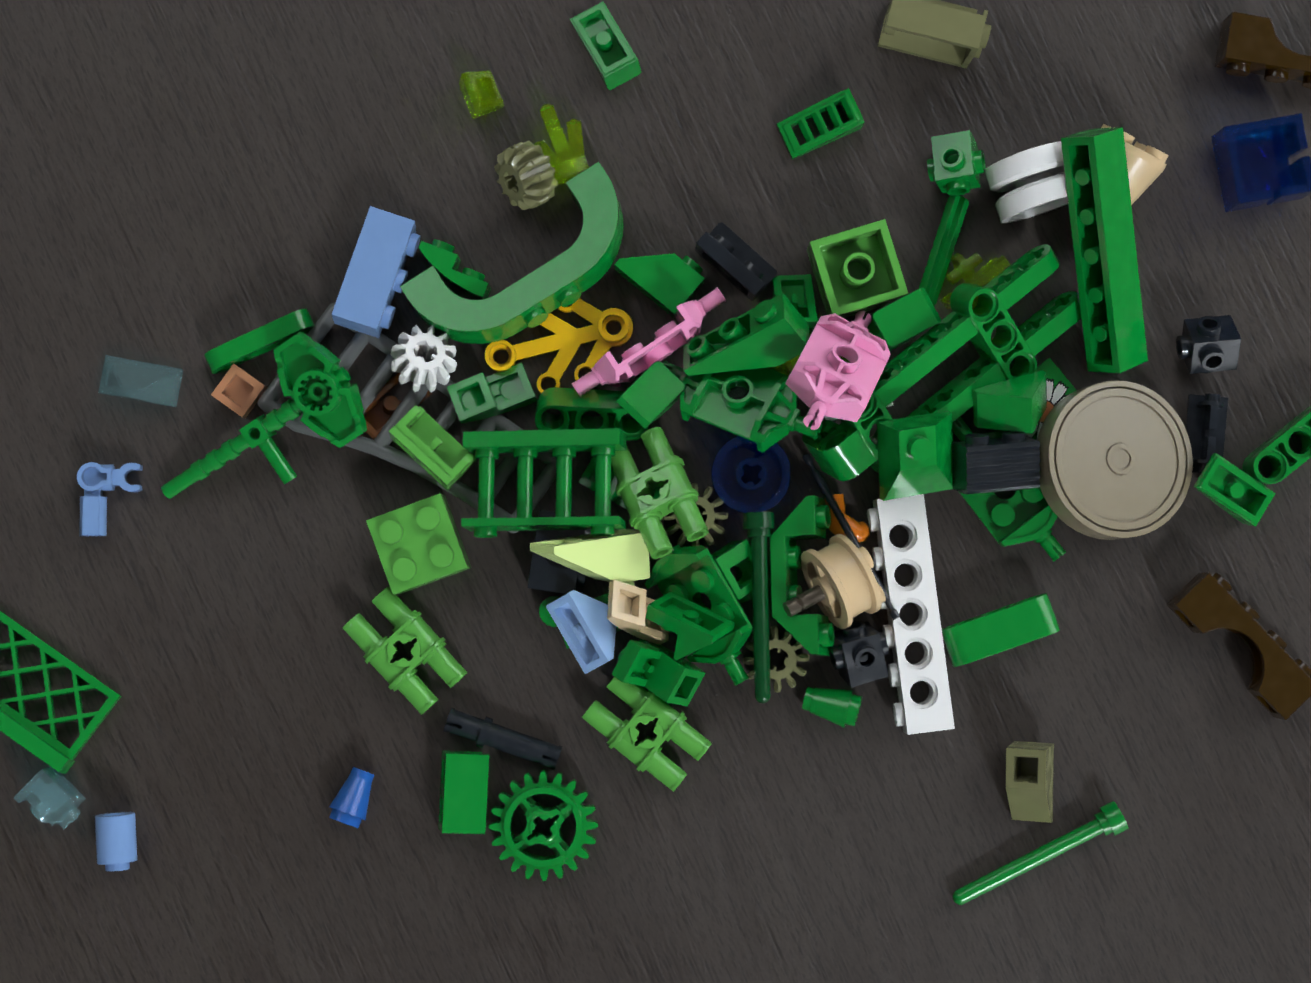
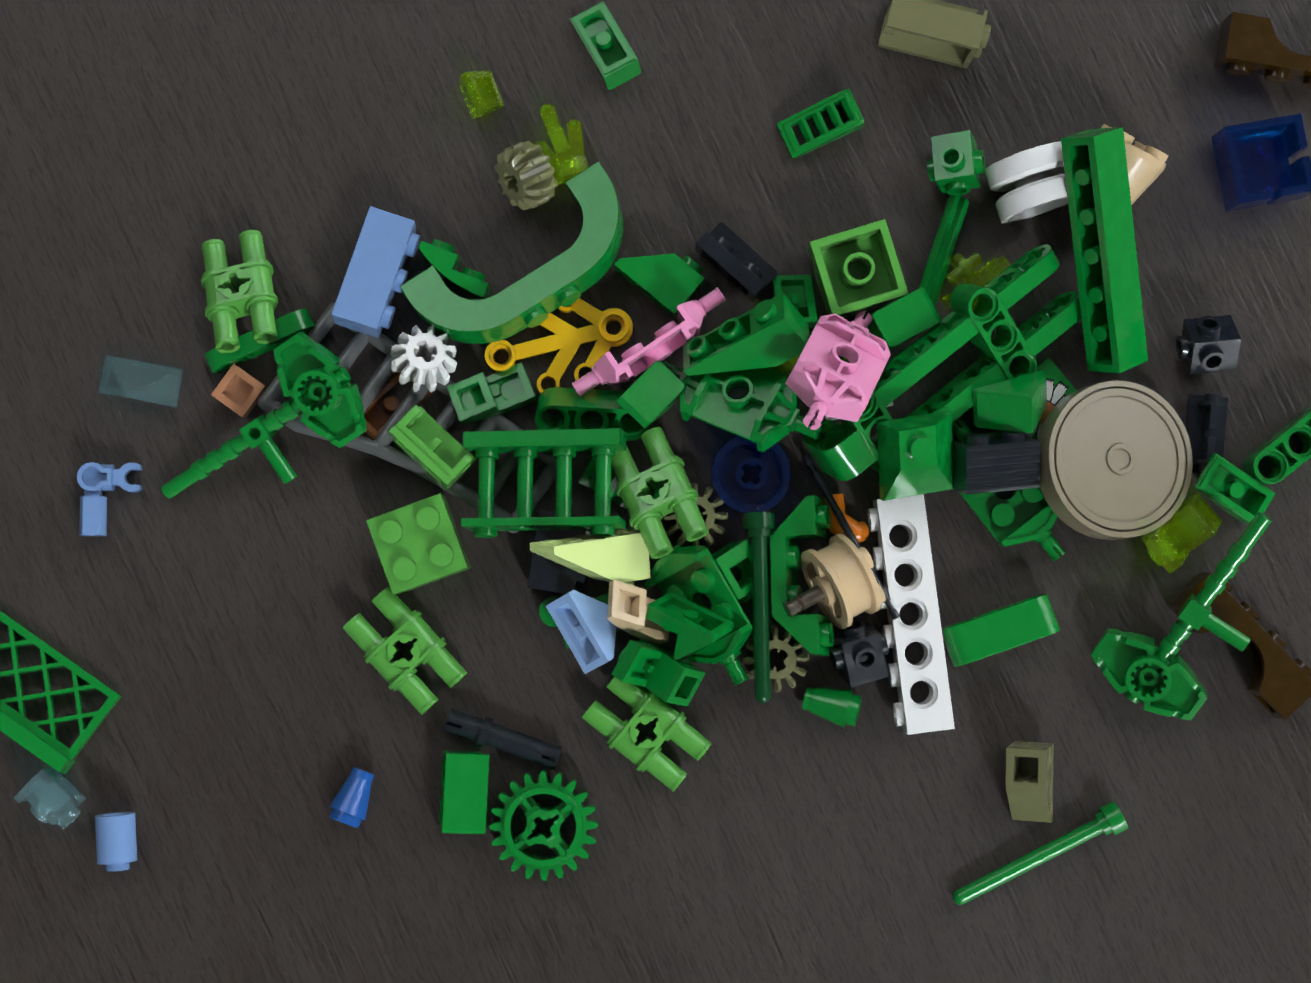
(239, 291): none -> bright green pin
(1151, 671): none -> green bar
(1182, 533): none -> clear neon green brick

